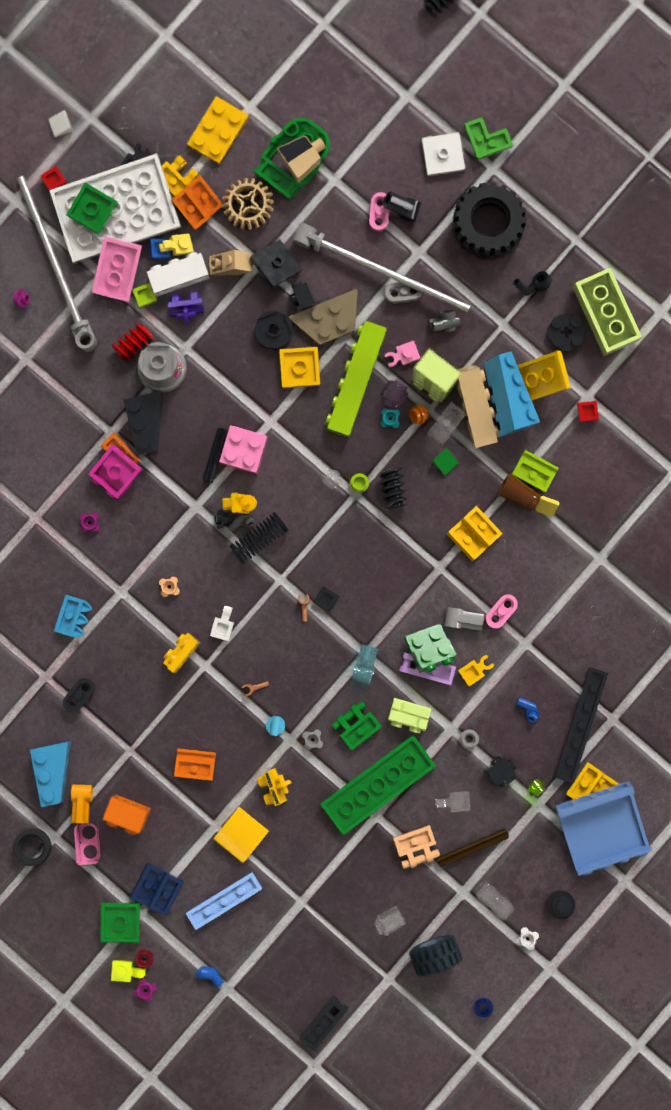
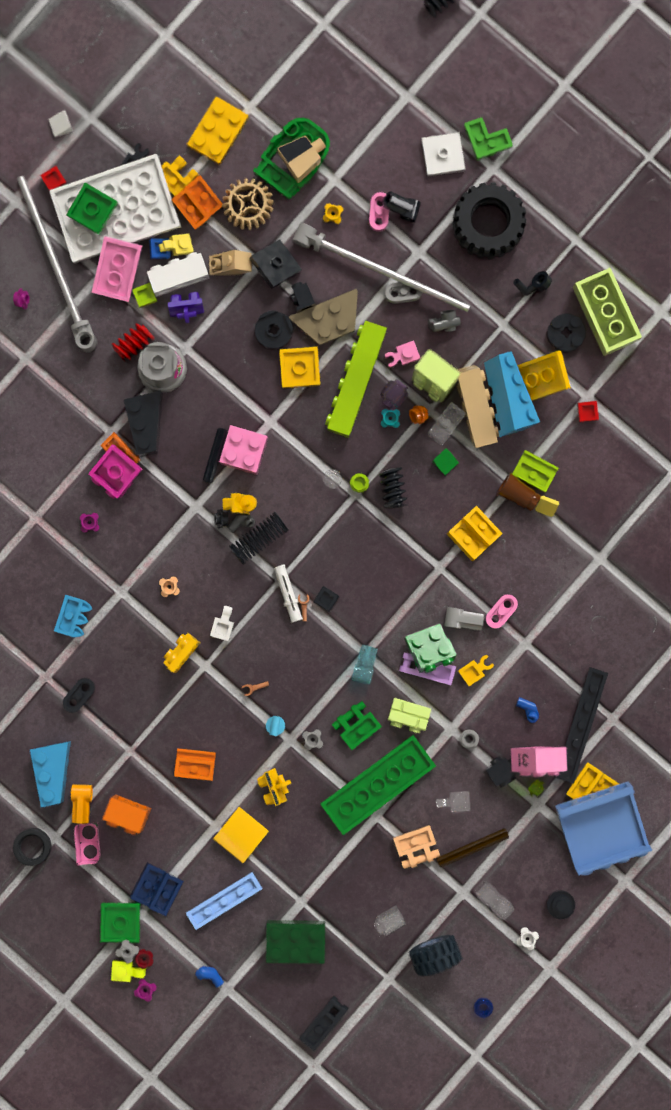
(126, 945): none -> light grey plate
(294, 615): none -> white pin
(295, 941): none -> dark green brick
(334, 218): none -> yellow plate
(538, 760): none -> bright pink brick

